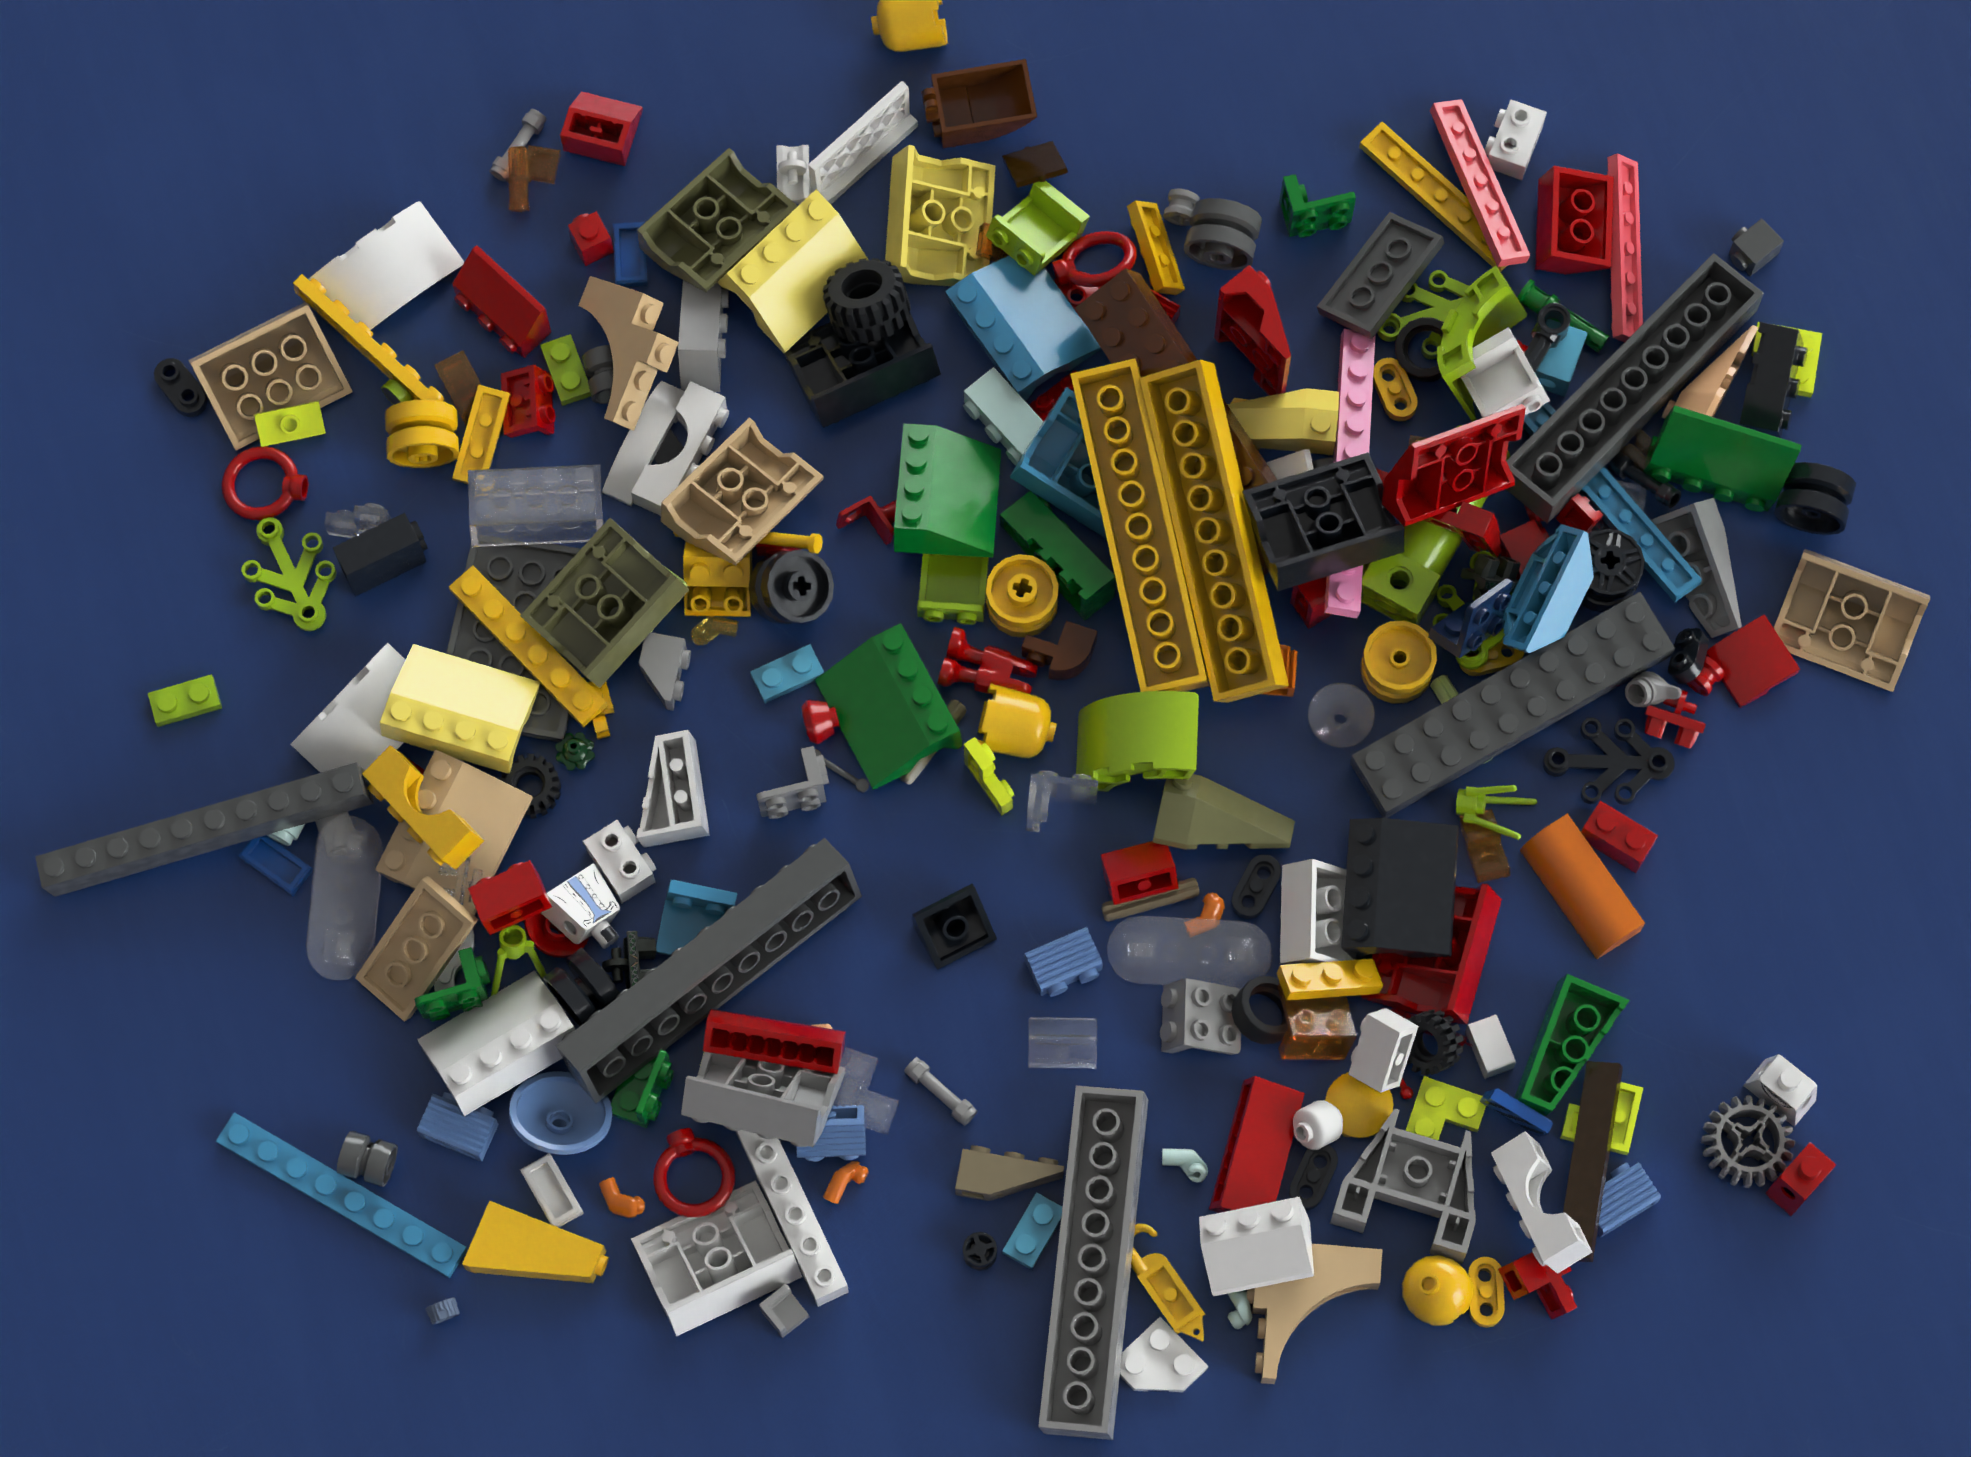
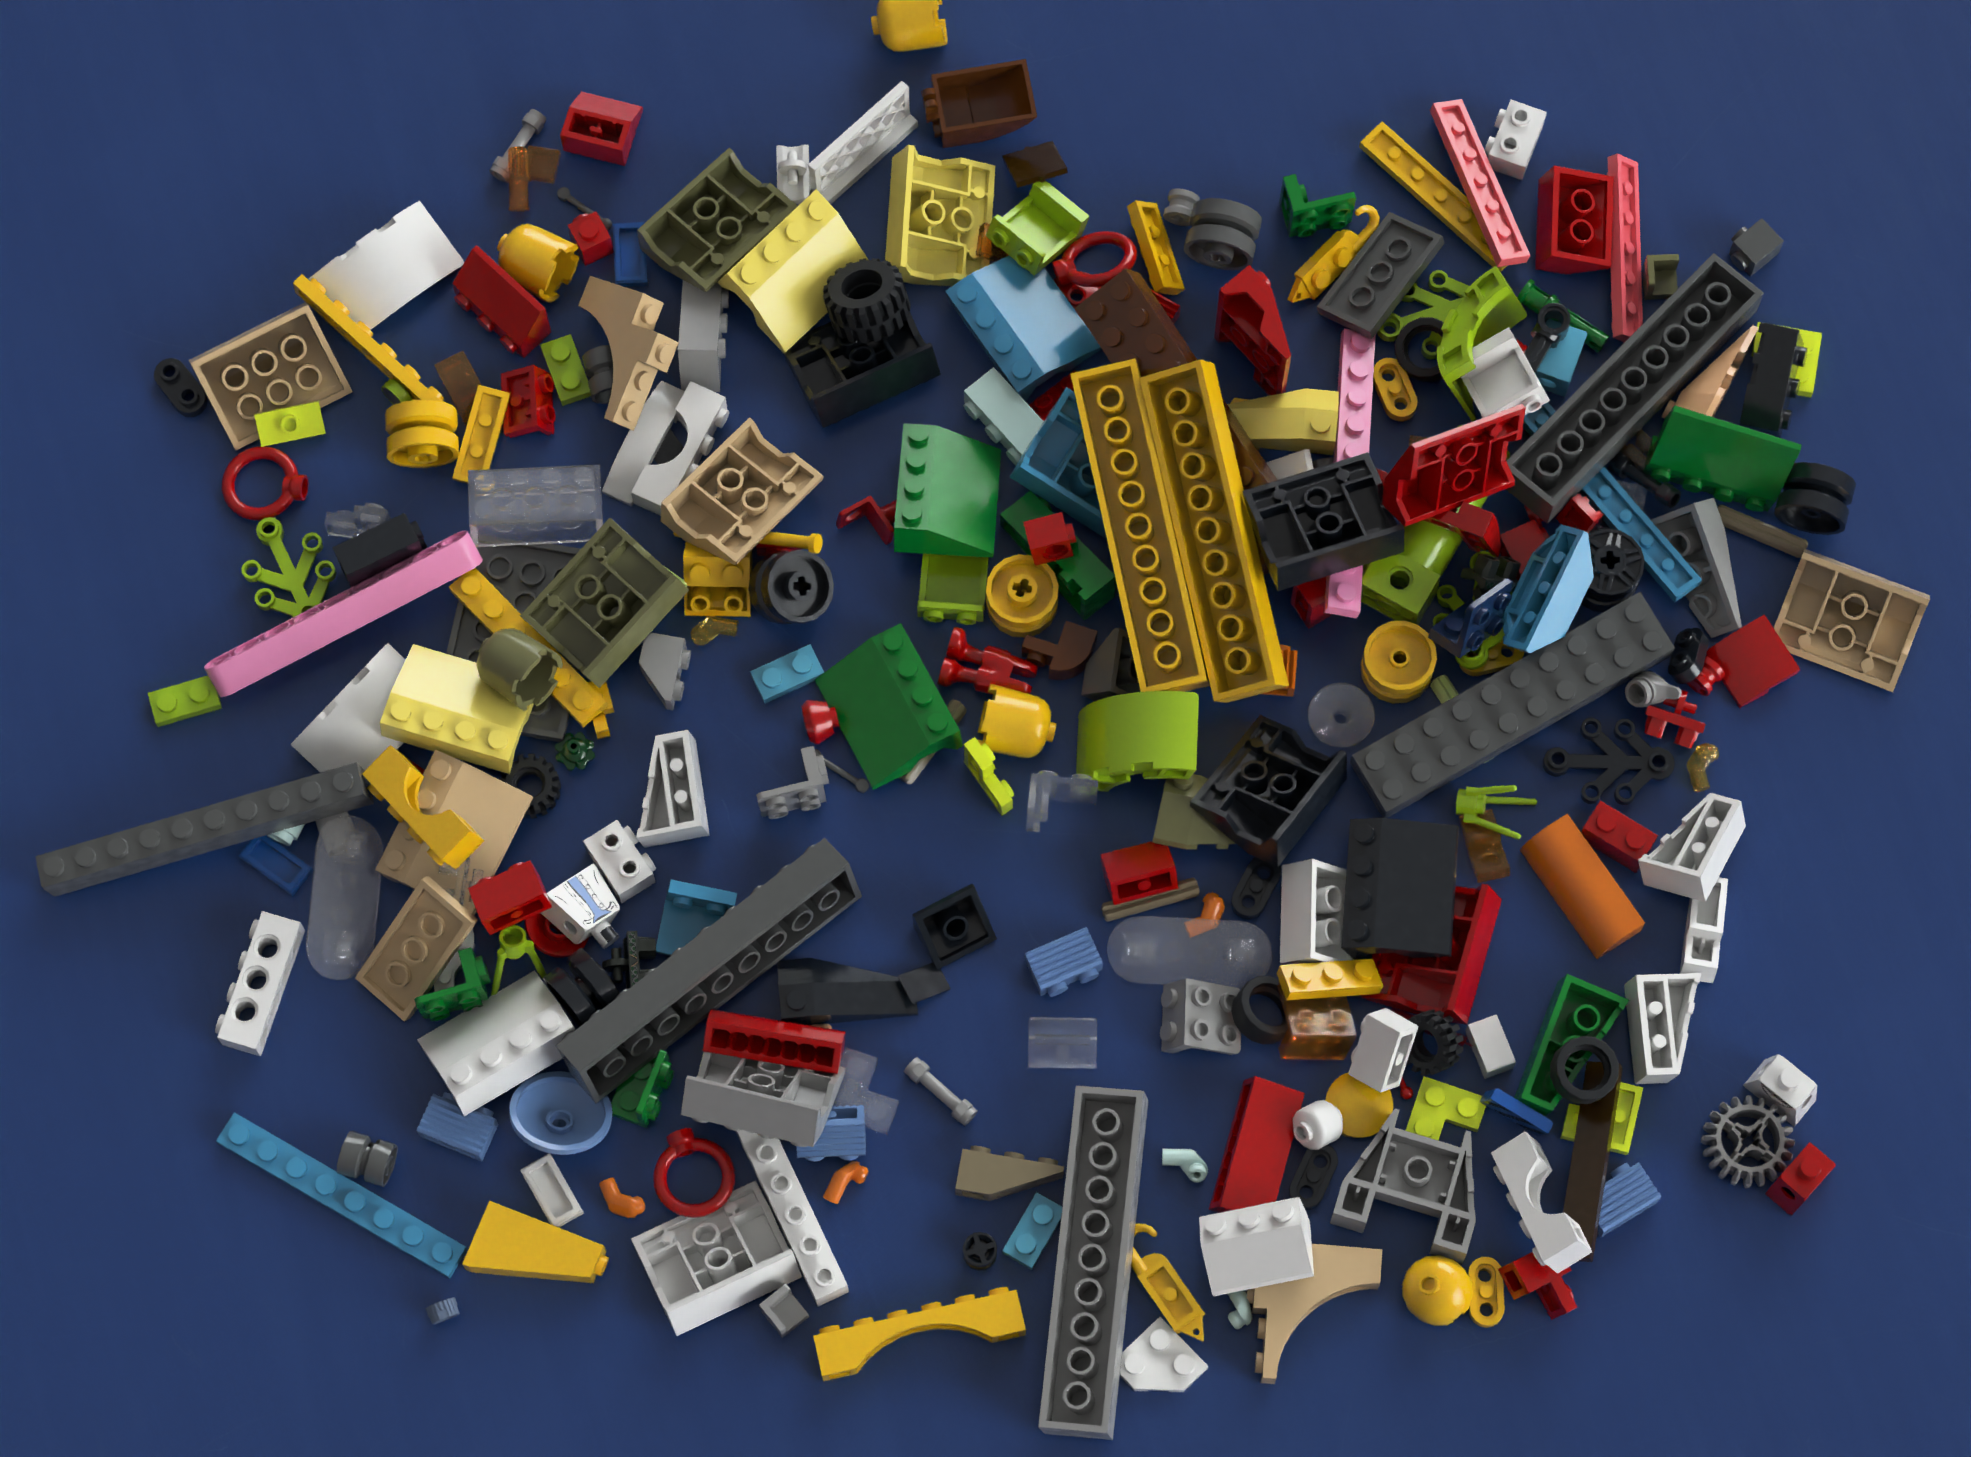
(252, 1034): none -> white brick
(343, 613): none -> bright pink beam
(518, 667): none -> olive cylinder
(538, 260): none -> yellow cylinder
(564, 195): none -> dark grey hinge
(836, 993): none -> black wedge
(923, 982): none -> black piece
(989, 1317): none -> yellow arch
(1050, 538): none -> red brick
(1111, 669): none -> dark grey slope
(1269, 790): none -> black piece
(1331, 258): none -> yellow plate
(1605, 1055): none -> black tyre
(1659, 276): none -> olive panel
(1659, 1023): none -> white wedge
(1697, 764): none -> clear yellow arm
(1697, 850): none -> white wedge
(1704, 933): none -> white slope
(1762, 531): none -> dark tan axle

